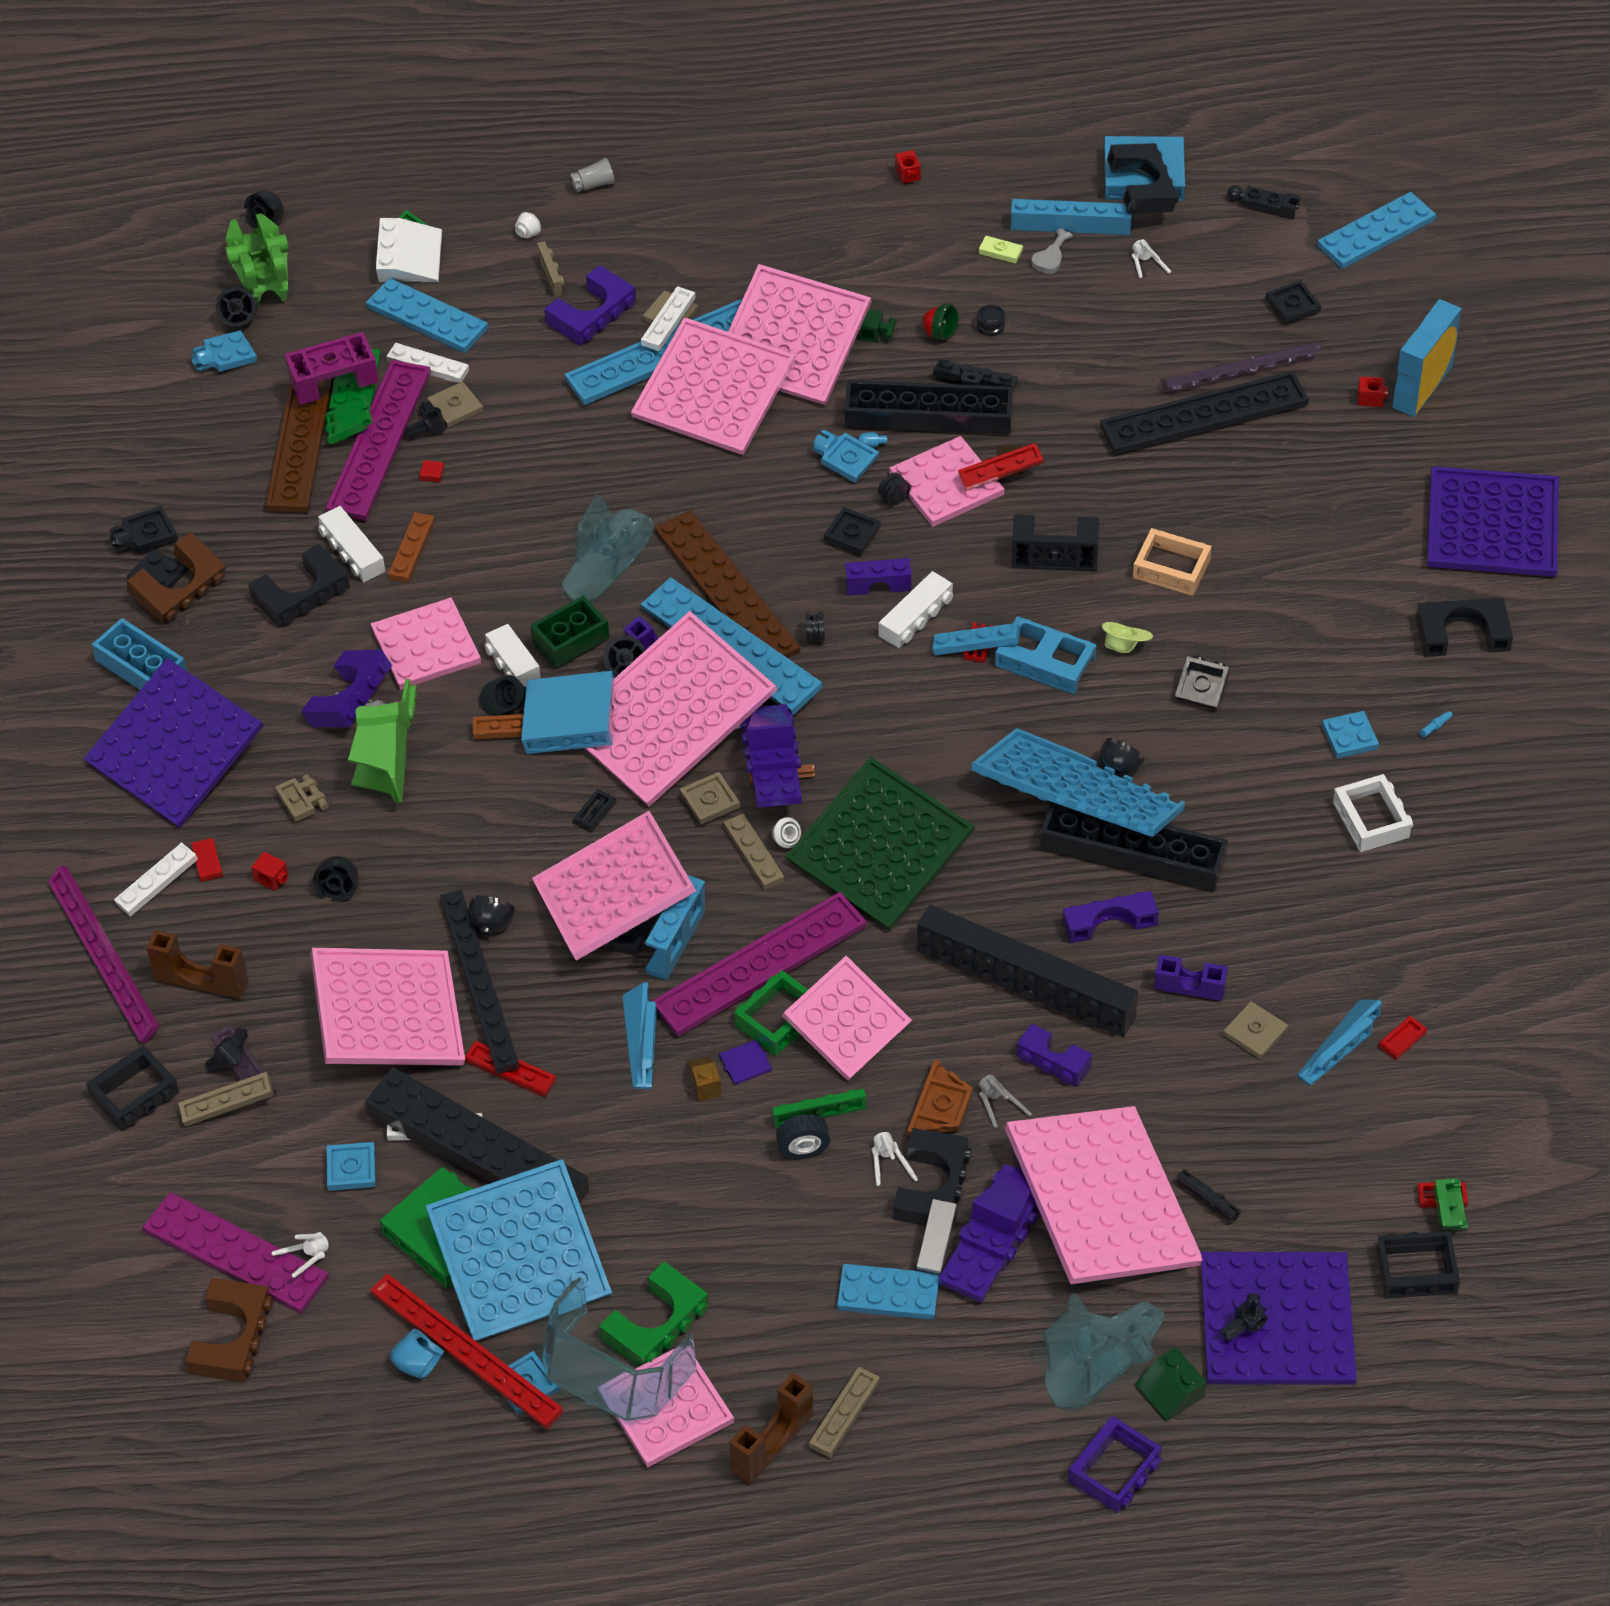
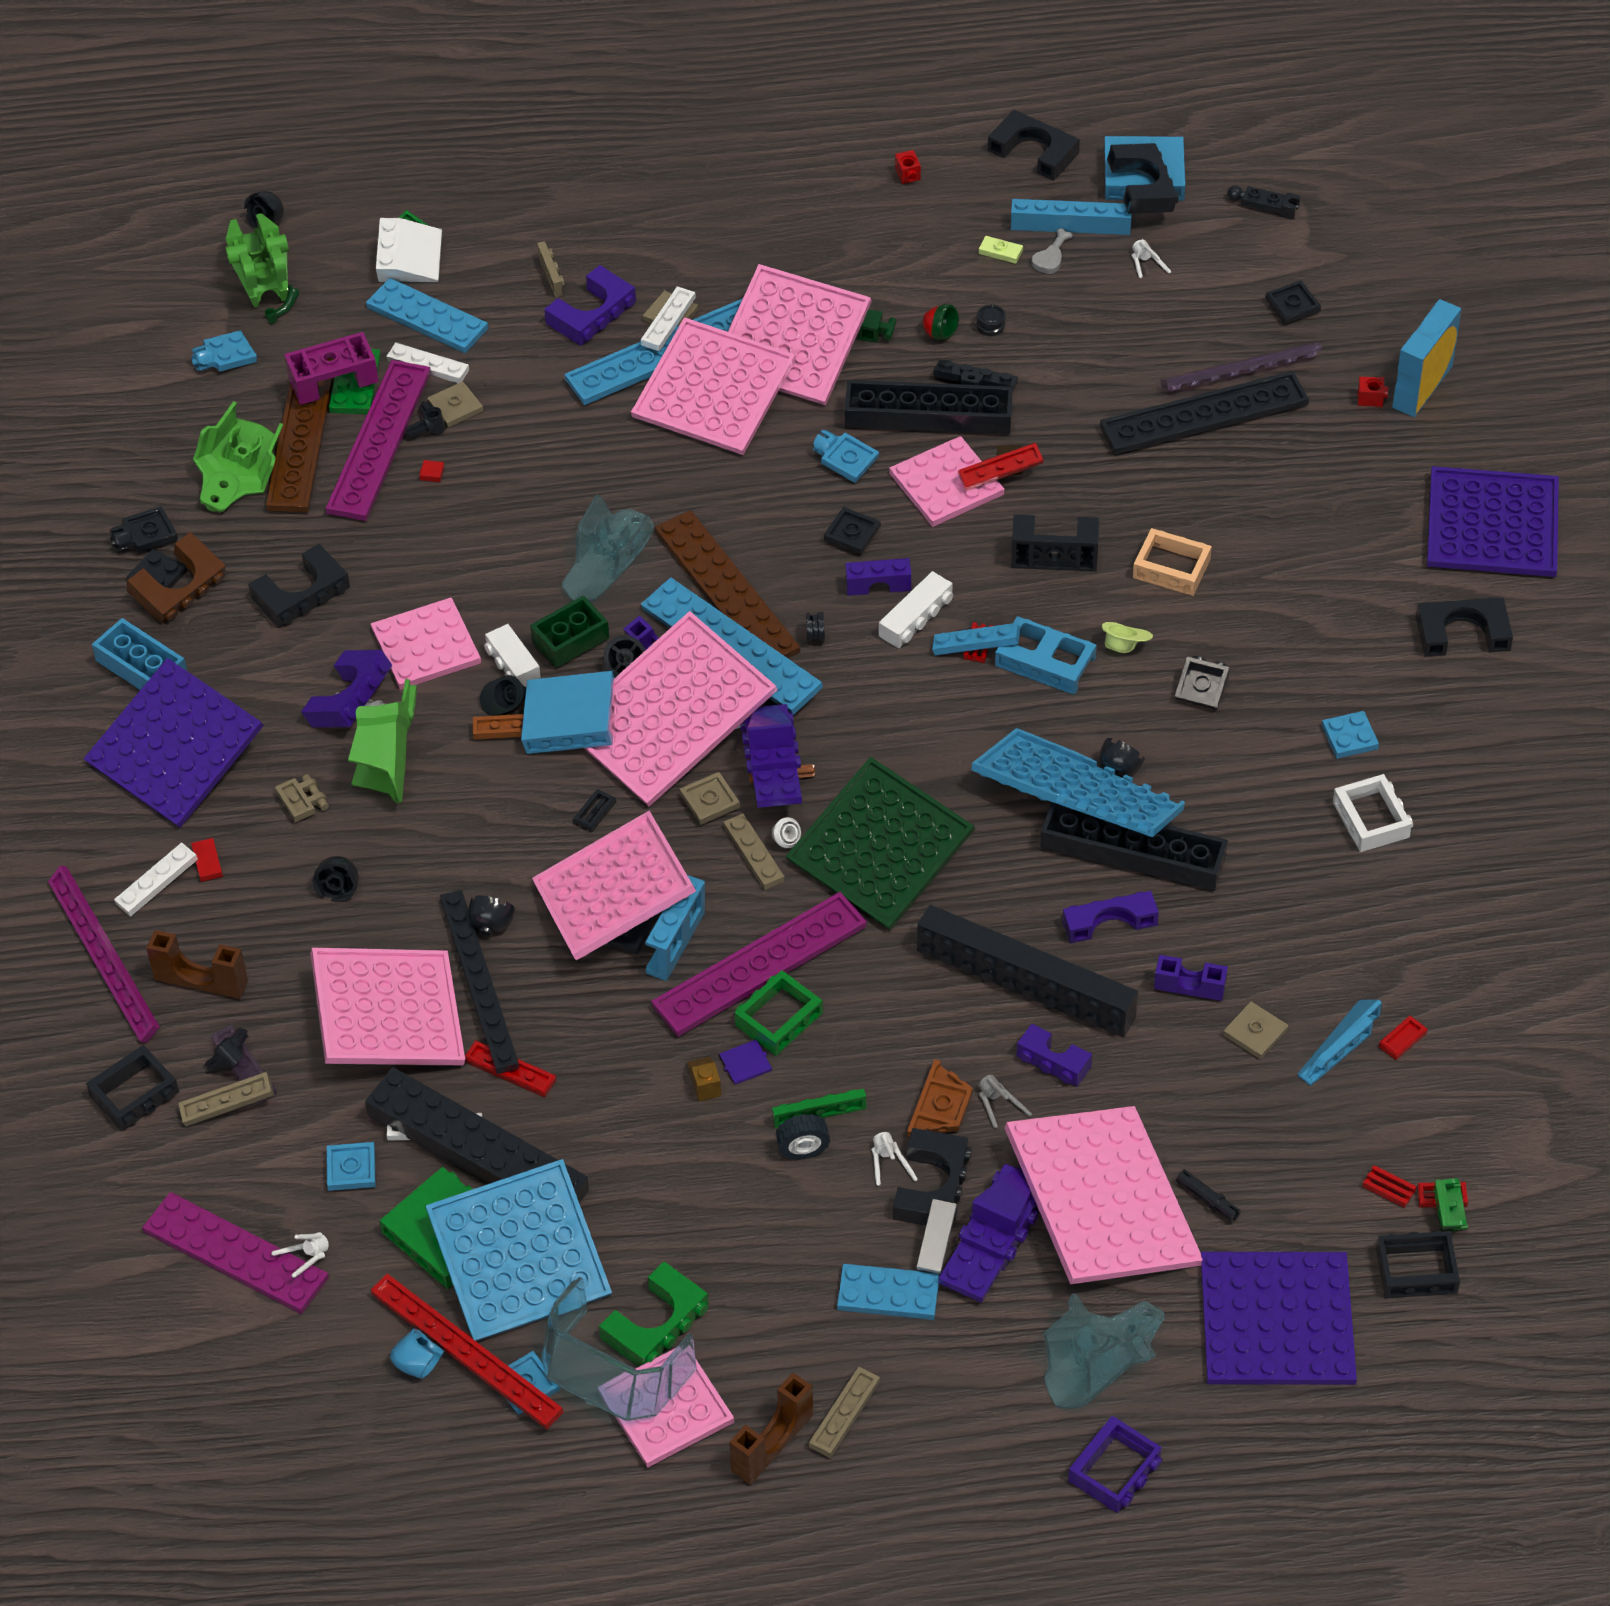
(234, 1359): reddish brown arch -> none
(235, 457): none -> bright green piece
(236, 306): black cylinder -> none
(270, 871): red brick -> none
(272, 314): none -> dark green piece
(348, 420): green plate -> none
(351, 544): white brick -> none
(411, 547): dark orange plate -> none
(527, 225): white cone -> none
(593, 176): light grey plant -> none
(641, 1031): dark azure wedge -> none
(846, 1018): bright pink plate -> none
(872, 439): dark azure cylinder -> none
(894, 489): black wheel -> none
(1021, 128): none -> black arch
(1171, 1384): dark green slope -> none
(1247, 1318): black axle -> none
(1376, 230): dark azure plate -> none
(1390, 1183): none -> red tile
(1435, 724): dark azure piece -> none

